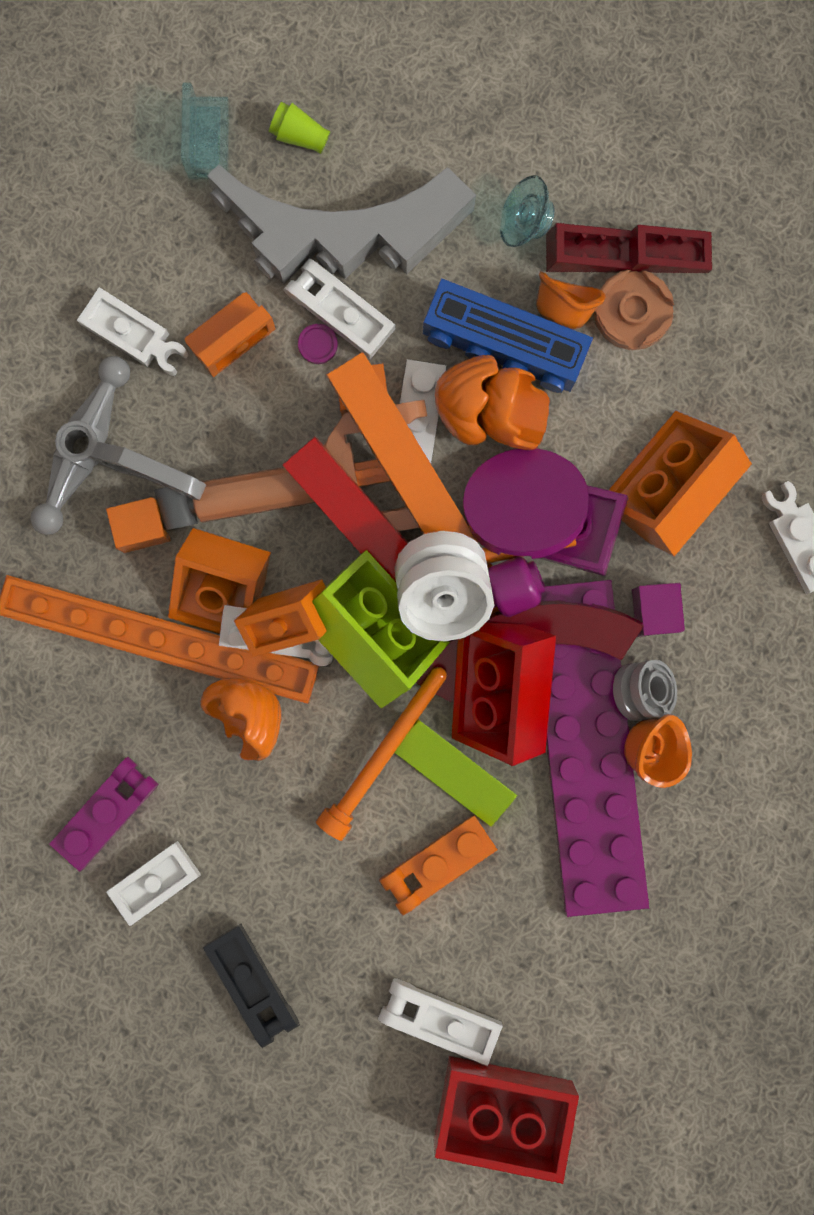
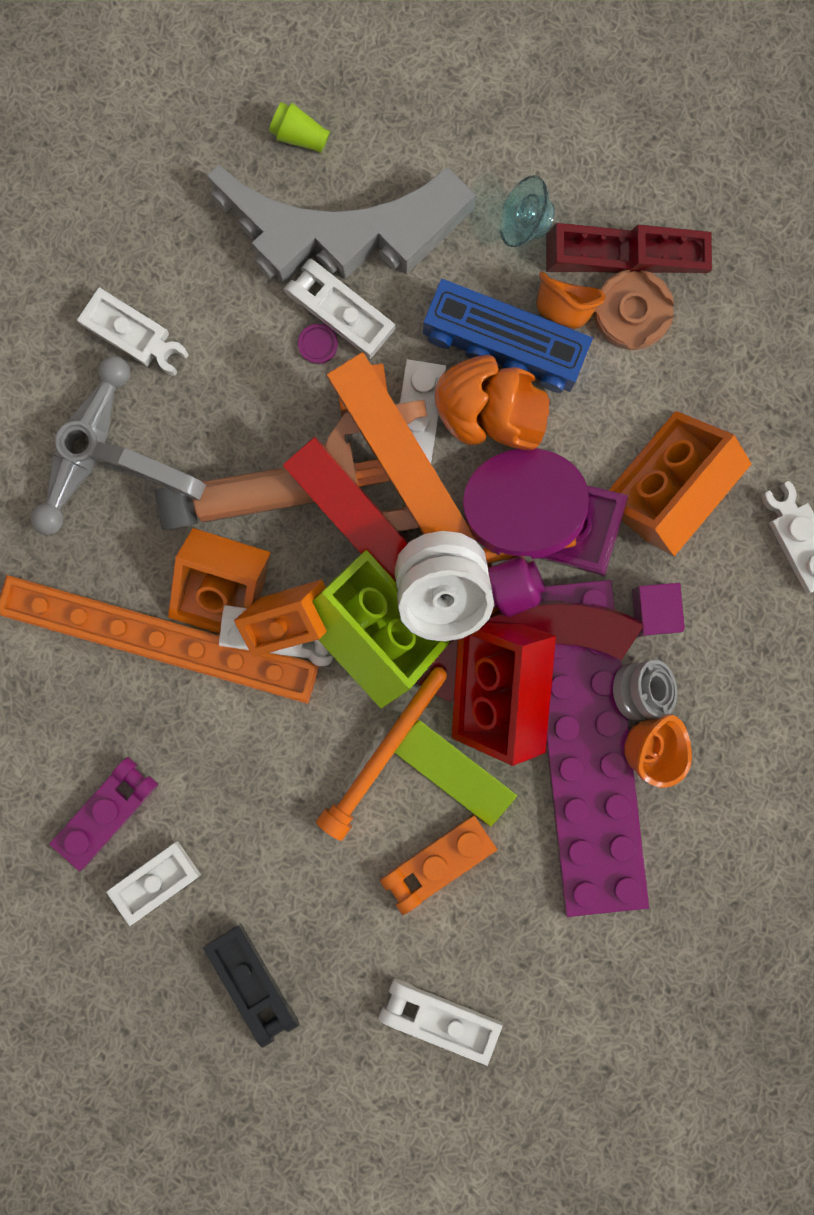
(137, 525): orange panel -> none
(204, 133): clear light blue panel -> none
(230, 333): orange panel -> none
(246, 712): orange piece -> none
(506, 1120): red brick -> none

